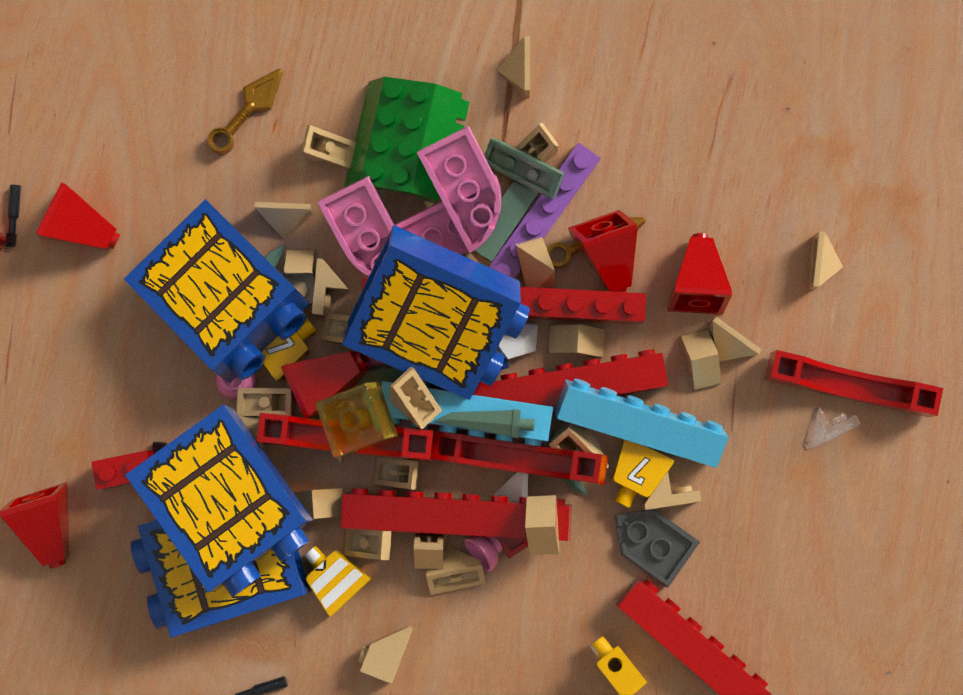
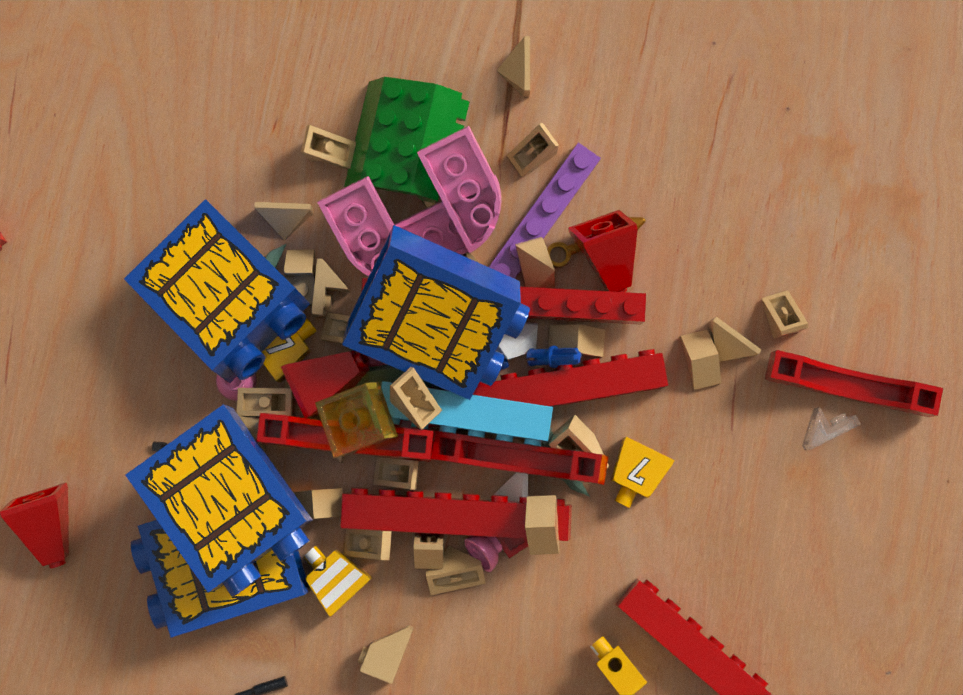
(13, 214): black piece -> none
(76, 222): red slope -> none
(111, 471): red brick -> none
(257, 97): pearl gold piece -> none
(498, 422): sand green bar -> none
(513, 208): sand green tile -> none
(523, 168): sand green tile -> none
(554, 356): none -> blue axle
(641, 423): medium azure brick -> none
(654, 543): dark grey tile -> none
(663, 497): tan slope -> none
(701, 280): red slope -> none
(783, 315): none -> tan slope
(823, 261): tan slope -> none

